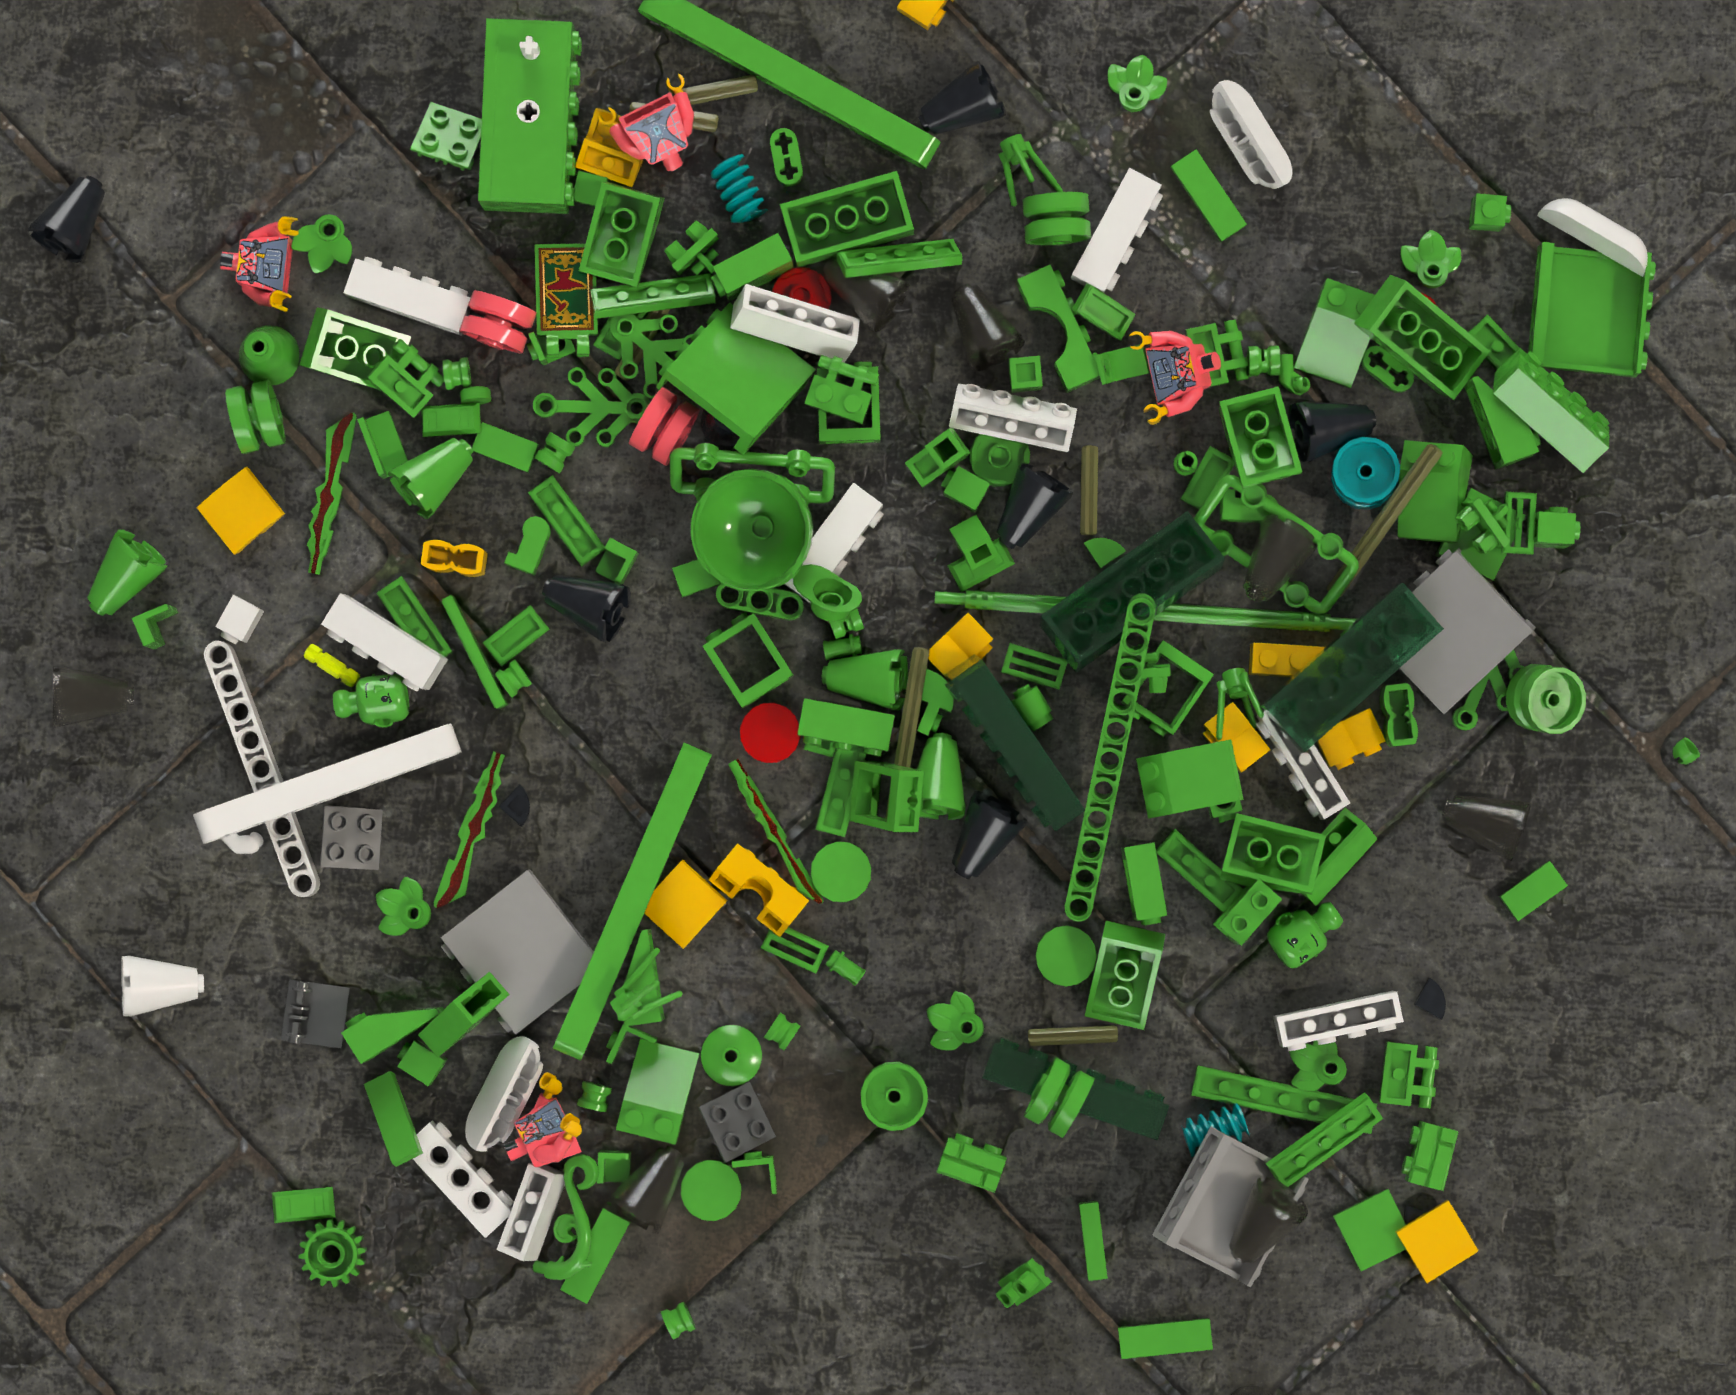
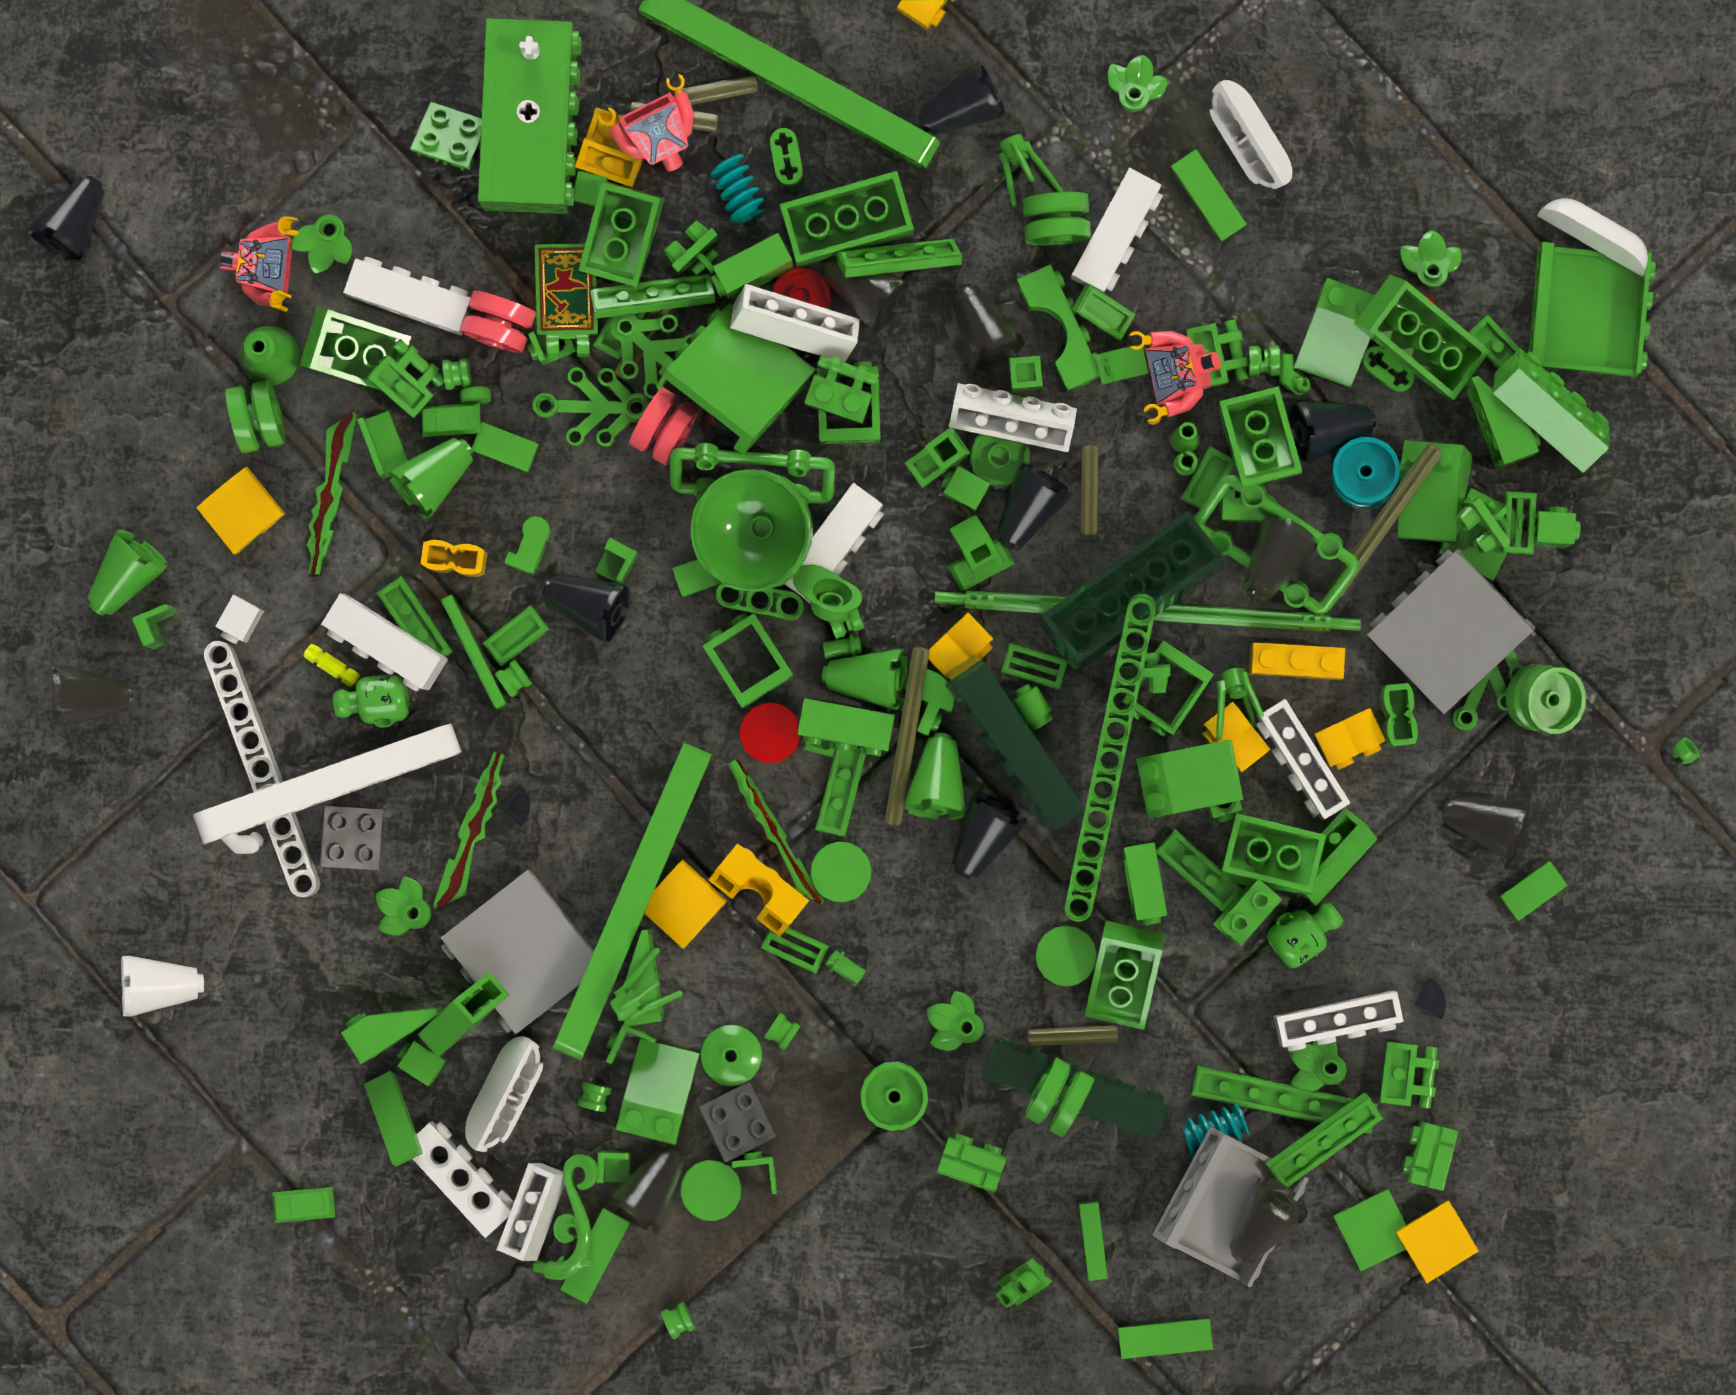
(315, 1014): dark grey hinge -> none
(316, 1258): bright green gear -> none
(546, 1131): torso -> none
(554, 452): bright green wheel -> none
(567, 520): bright green tile -> none
(904, 784): bright green window -> none
(1103, 550): bright green tile -> none
(1180, 442): none -> bright green cone
(1351, 667): clear green brick -> none
(1489, 212): bright green brick -> none

